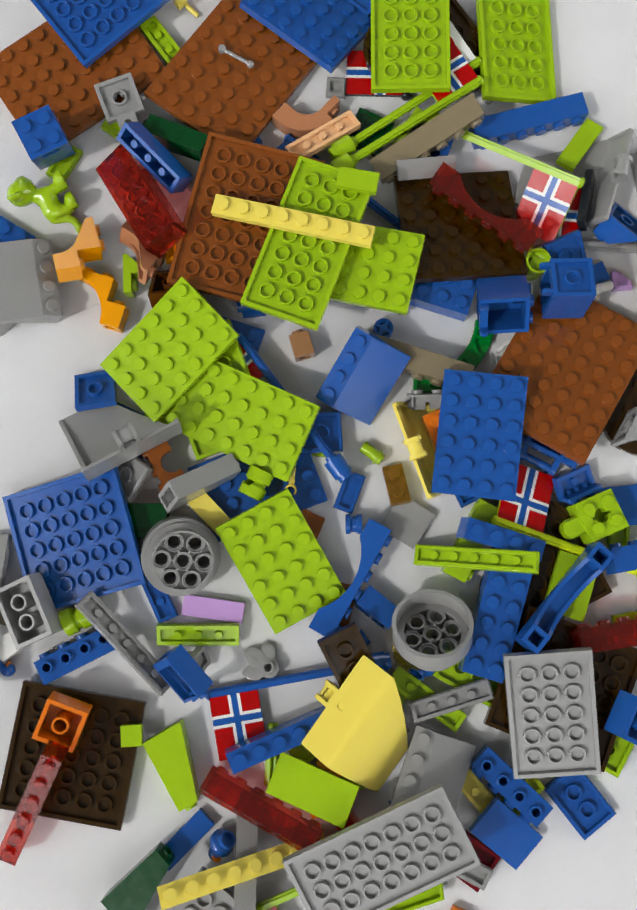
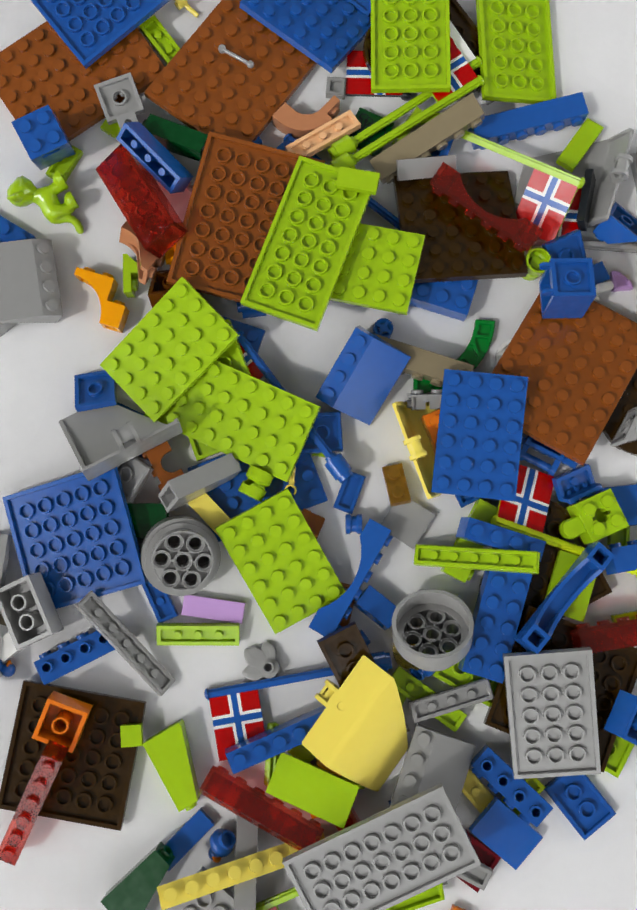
(72, 621): lime wheel -> none
(85, 249): light orange arch -> none
(183, 674): blue window -> none
(201, 656): light grey tile -> none
(293, 221): light yellow plate -> none
(301, 345): medium nougat brick -> none
(372, 453): lime pin -> none
(504, 305): blue container -> none

